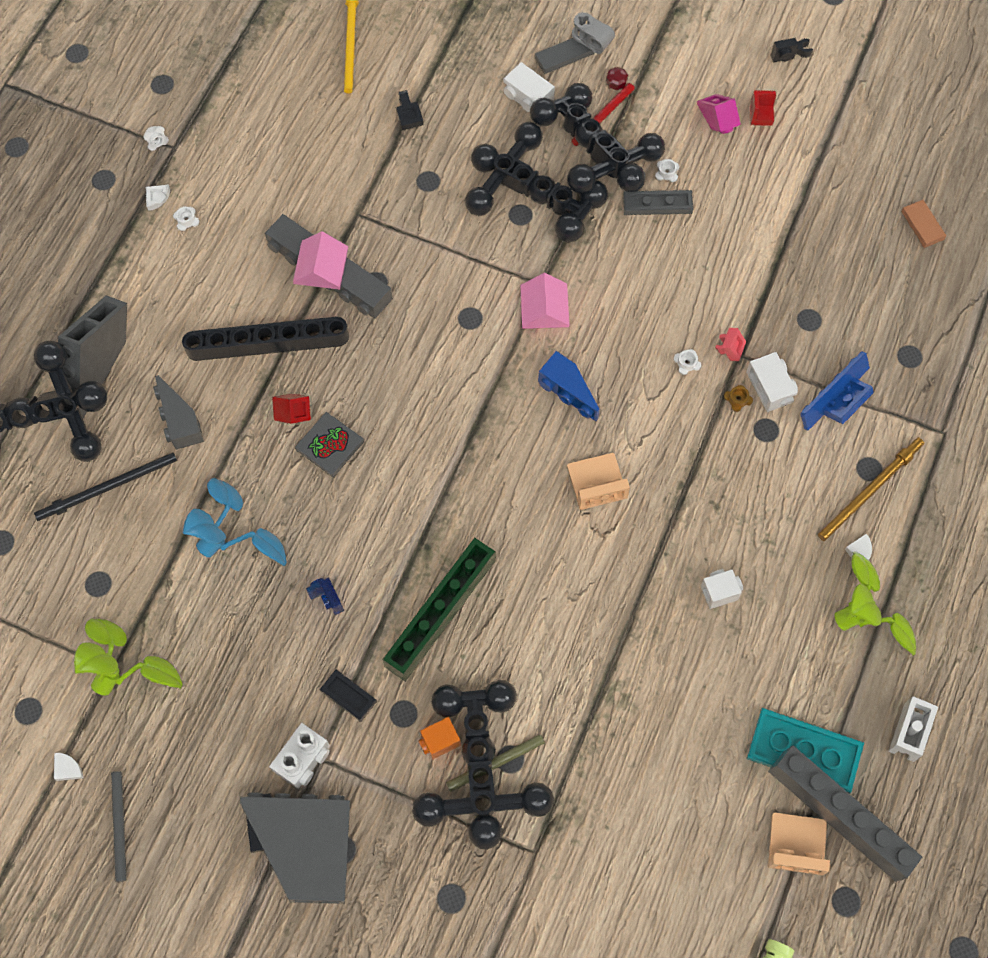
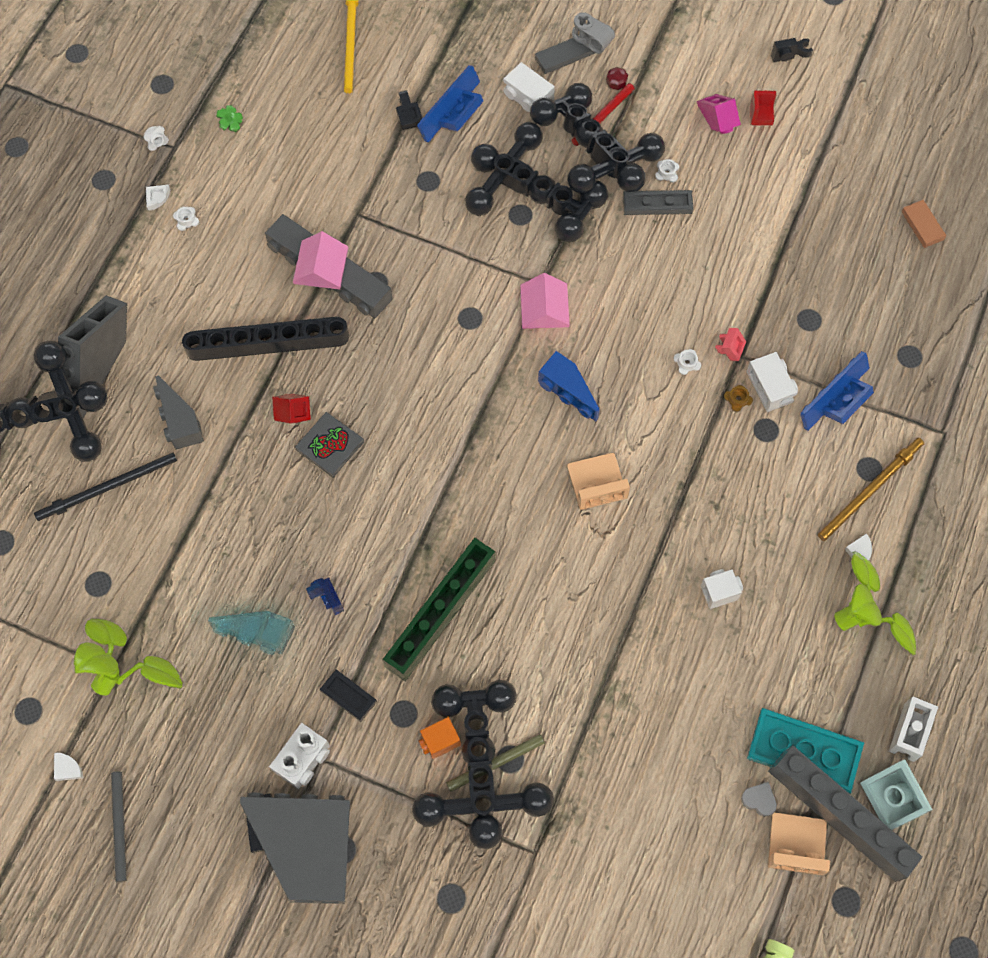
(201, 525): dark azure plant -> none
(229, 118): none -> bright green plant
(260, 628): none -> clear light blue slope
(454, 106): none -> blue bracket
(760, 799): none -> light grey tile
(896, 795): none -> light aqua slope

